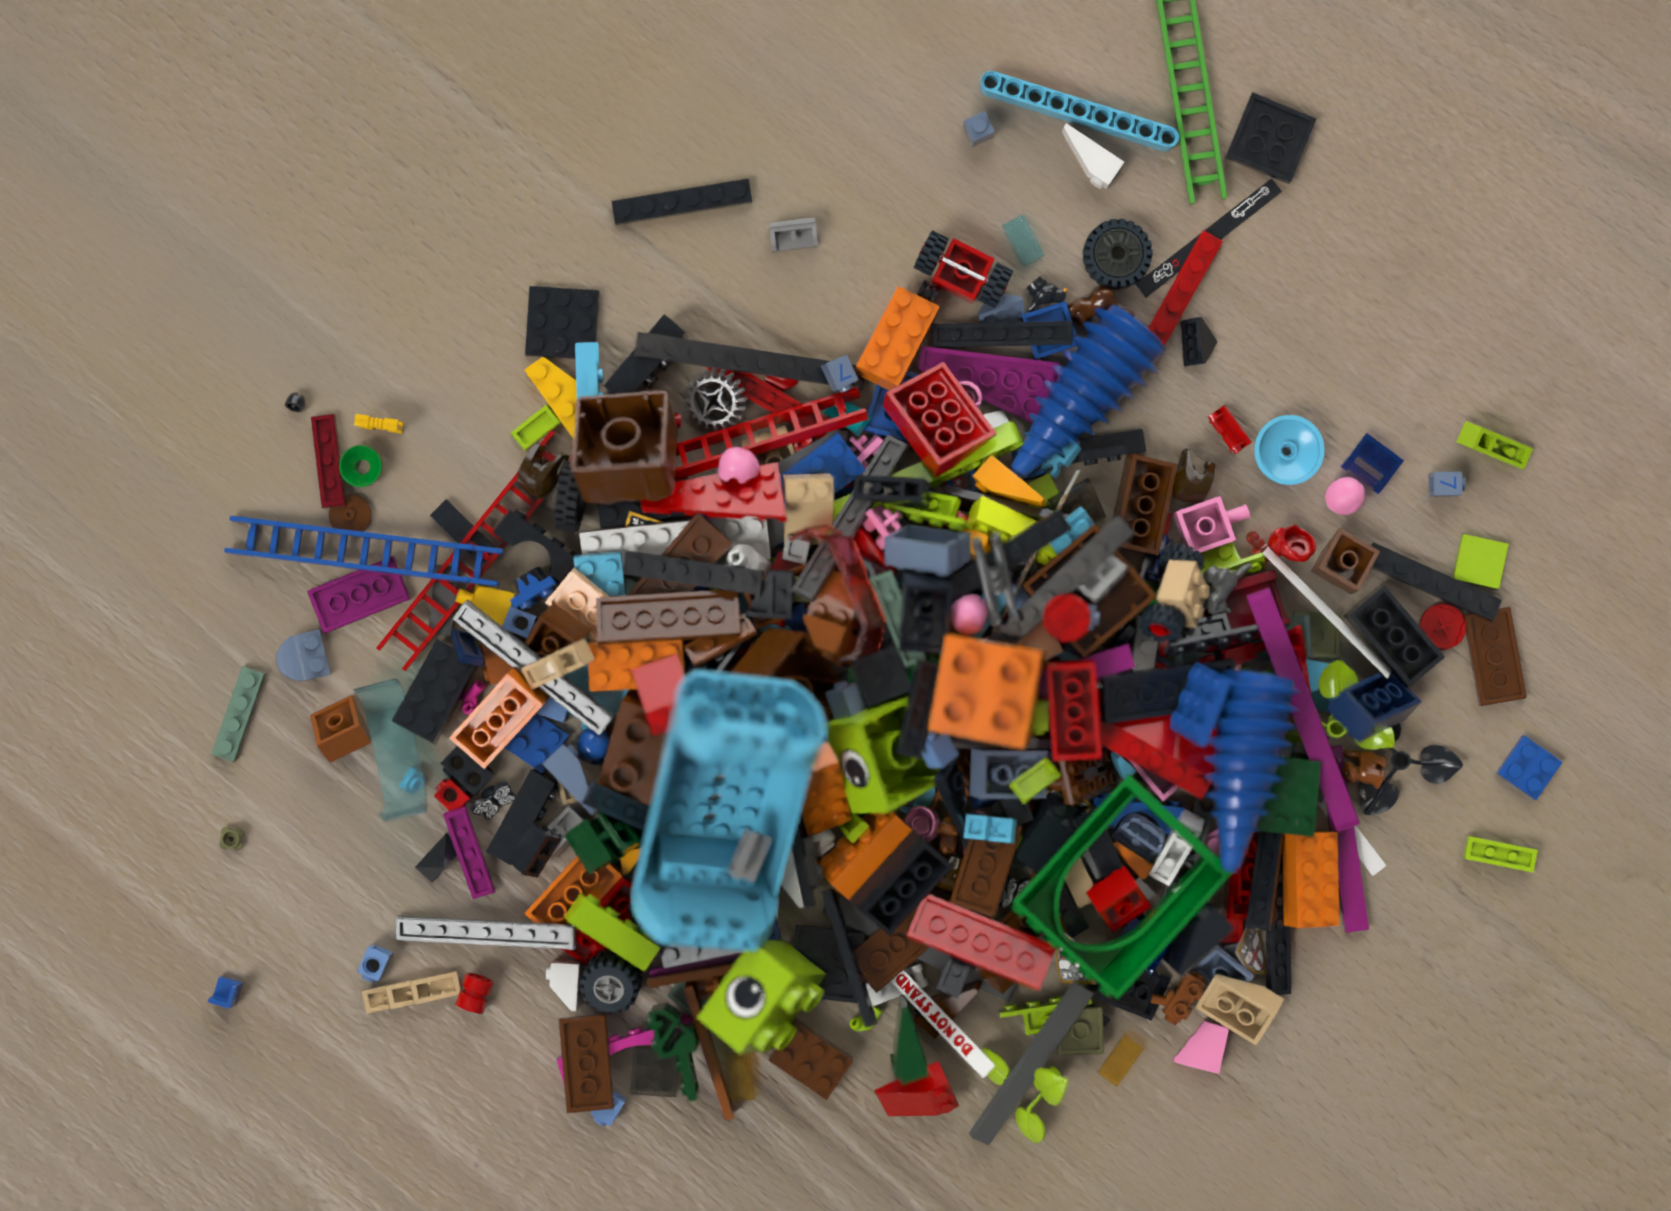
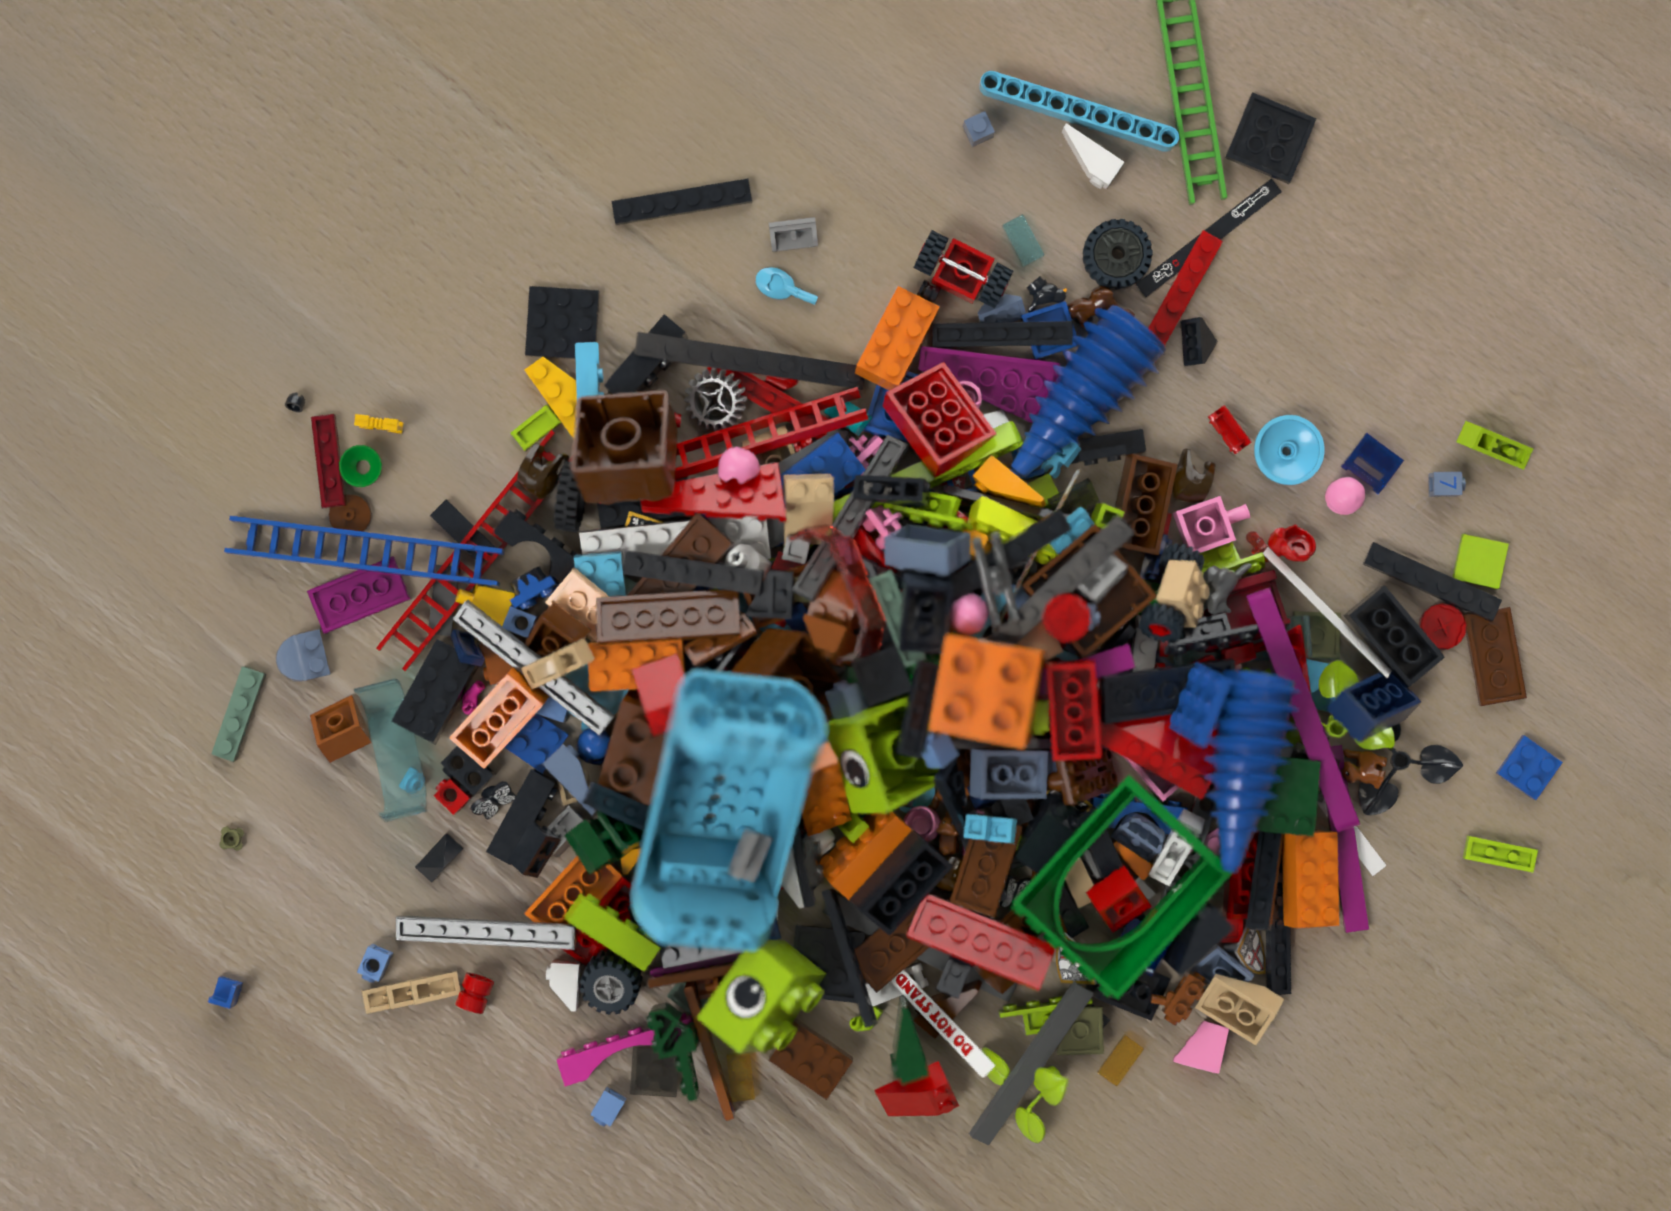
(469, 852): magenta tile -> none
(586, 1063): reddish brown tile -> none
(780, 286): none -> medium azure piece
(840, 374): sand blue brick -> none
(1035, 780): lime tile -> none
(1104, 514): none -> lime brick
(1122, 767): medium azure slope -> none
(1345, 561): reddish brown slope -> none

